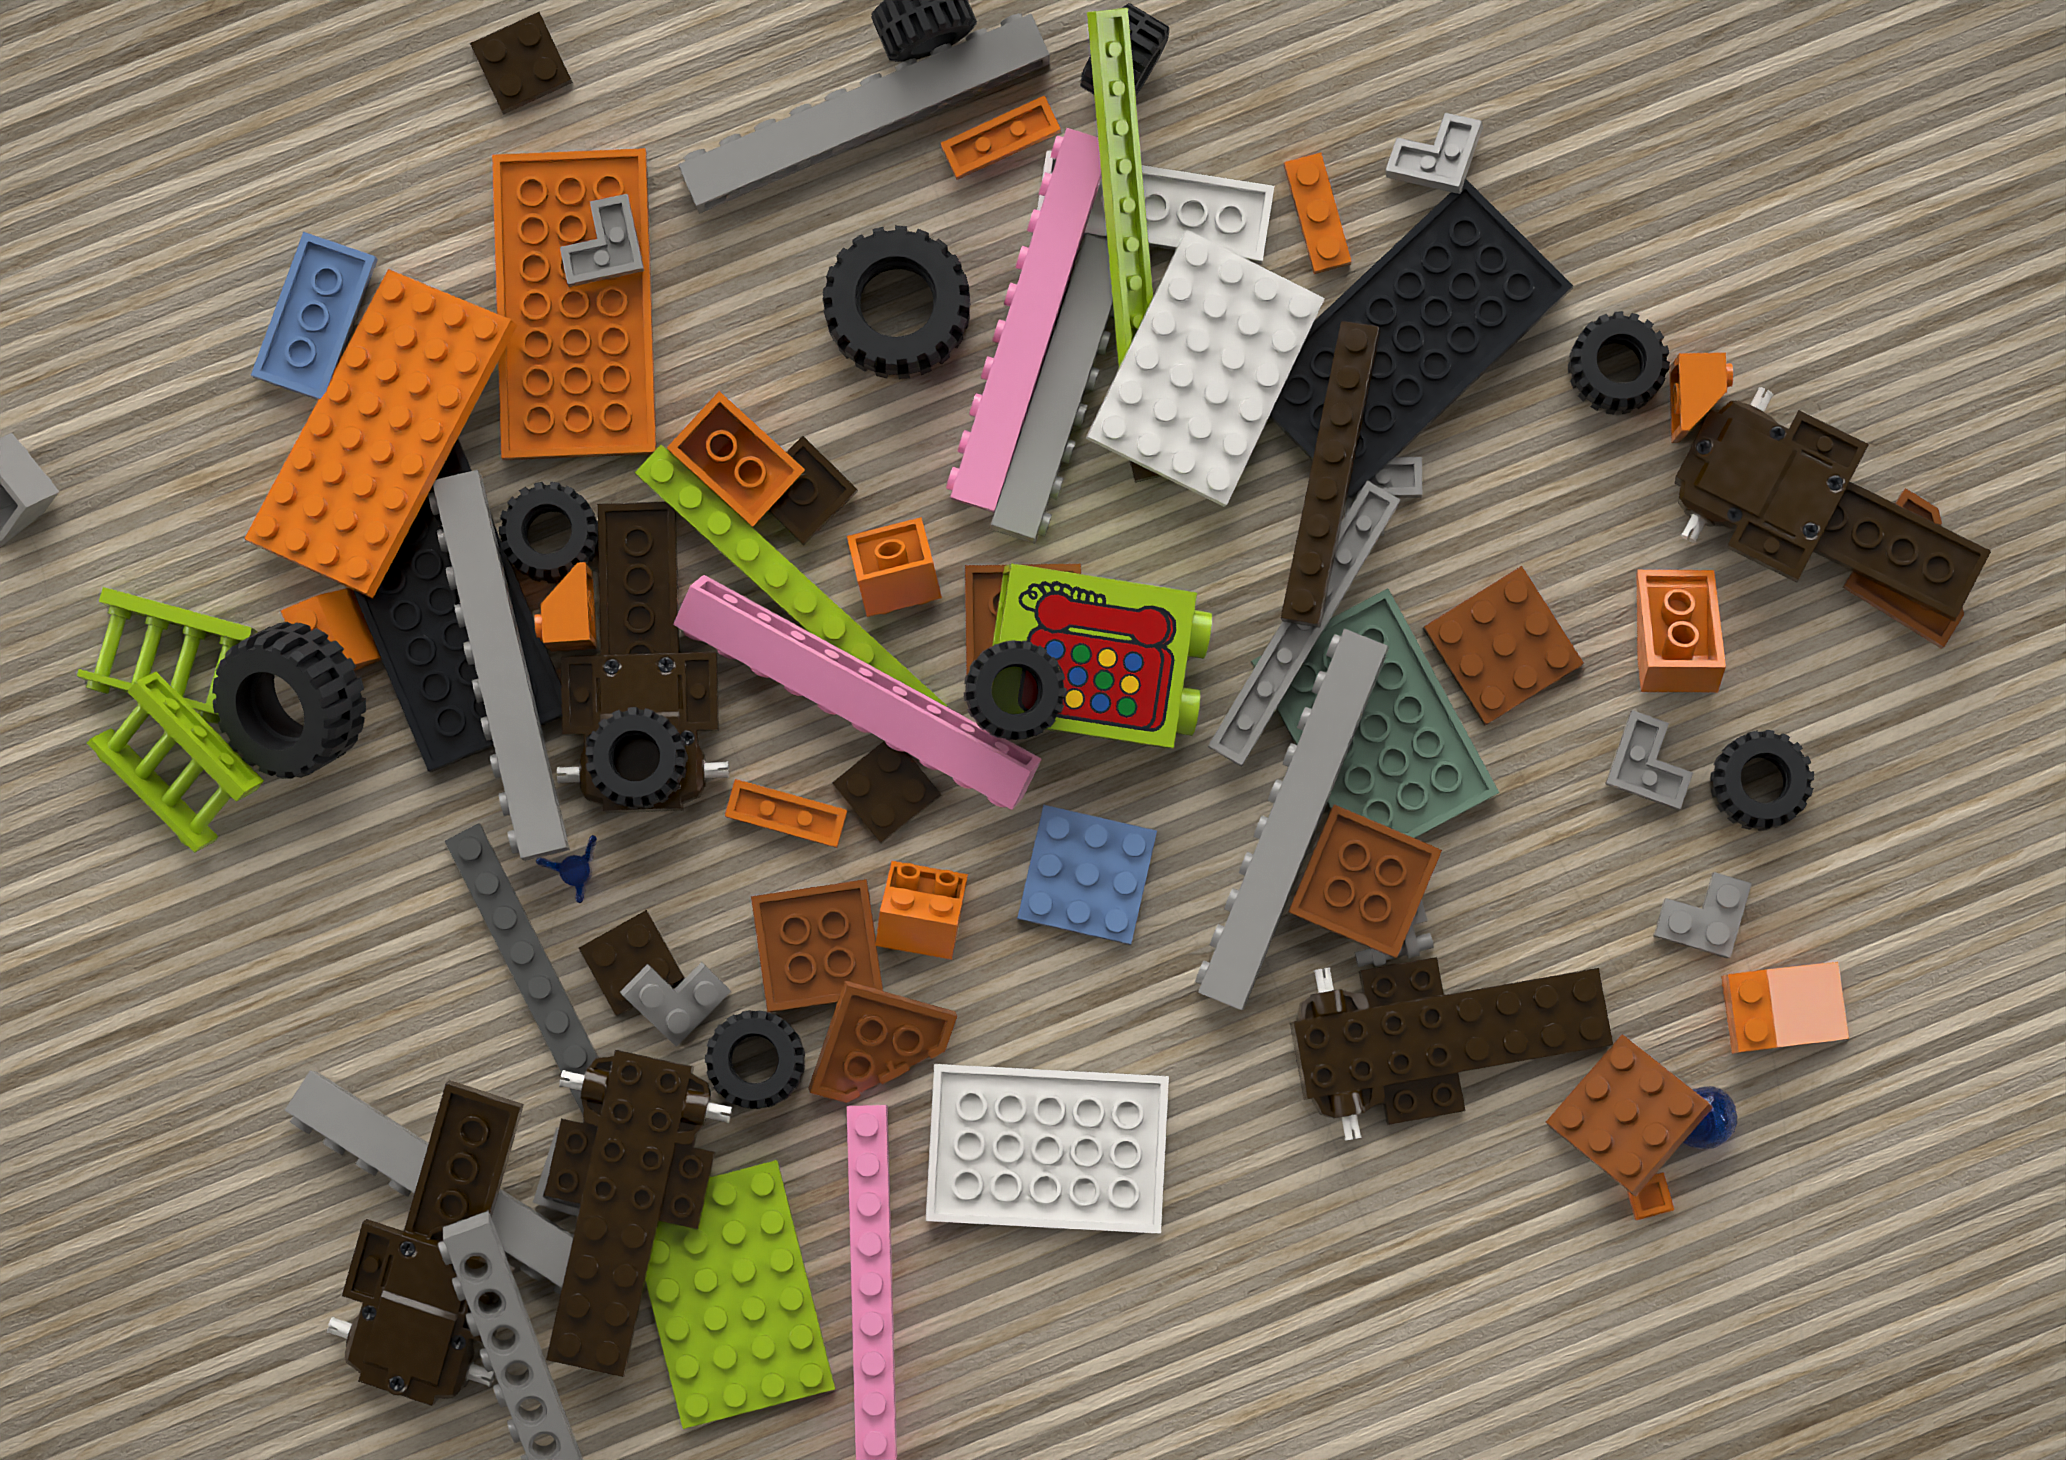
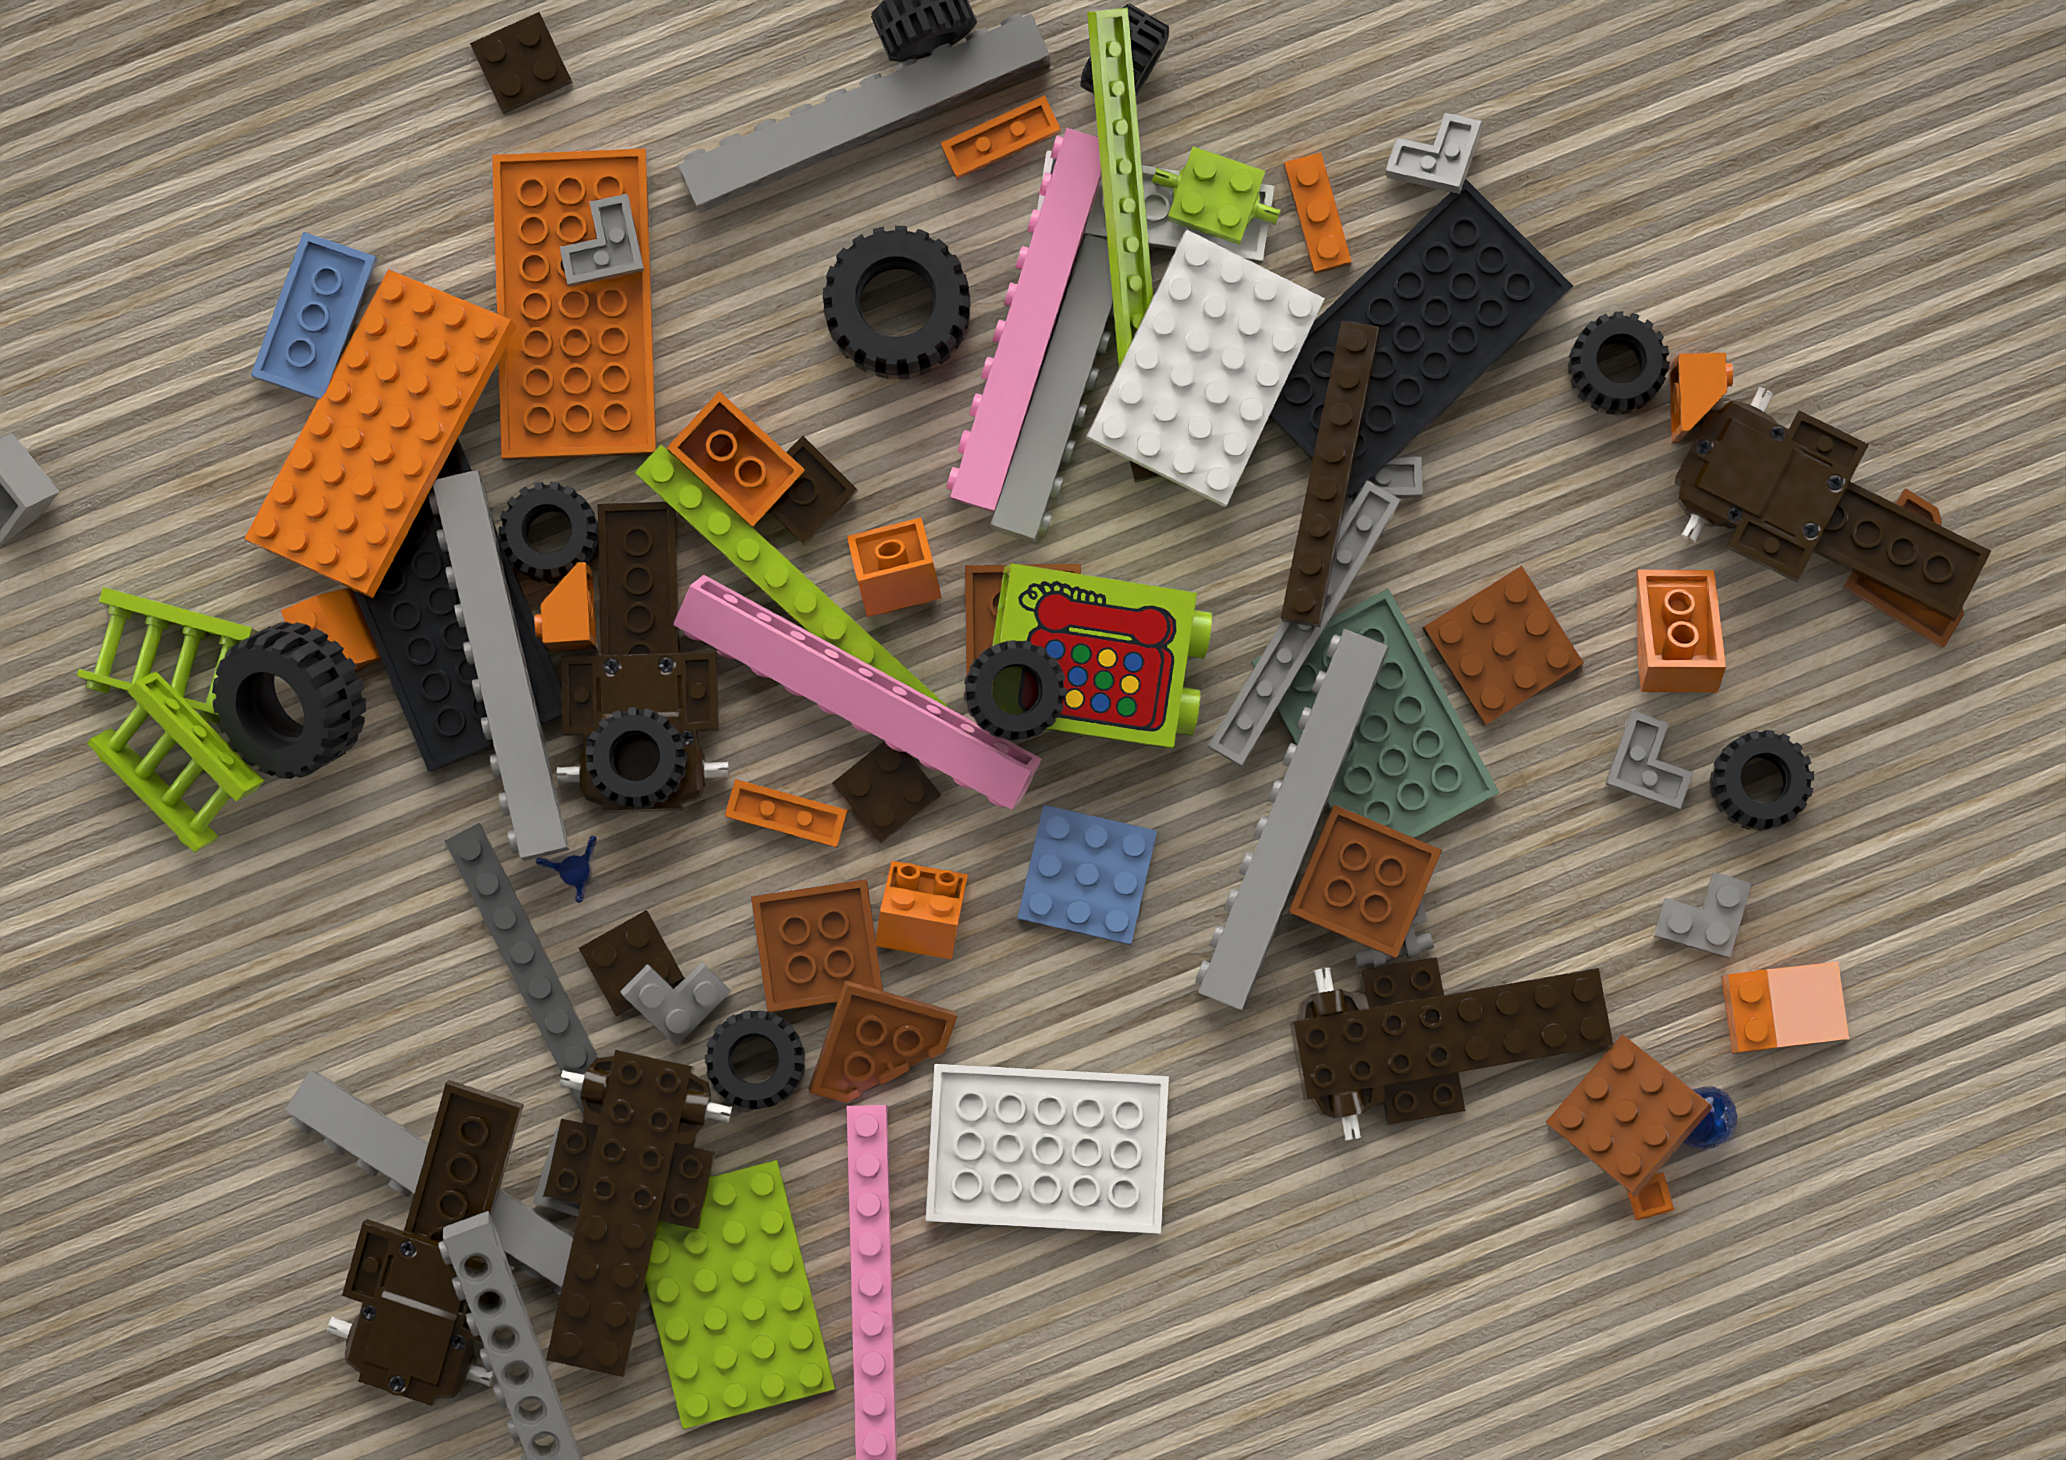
(1216, 195): none -> lime plate

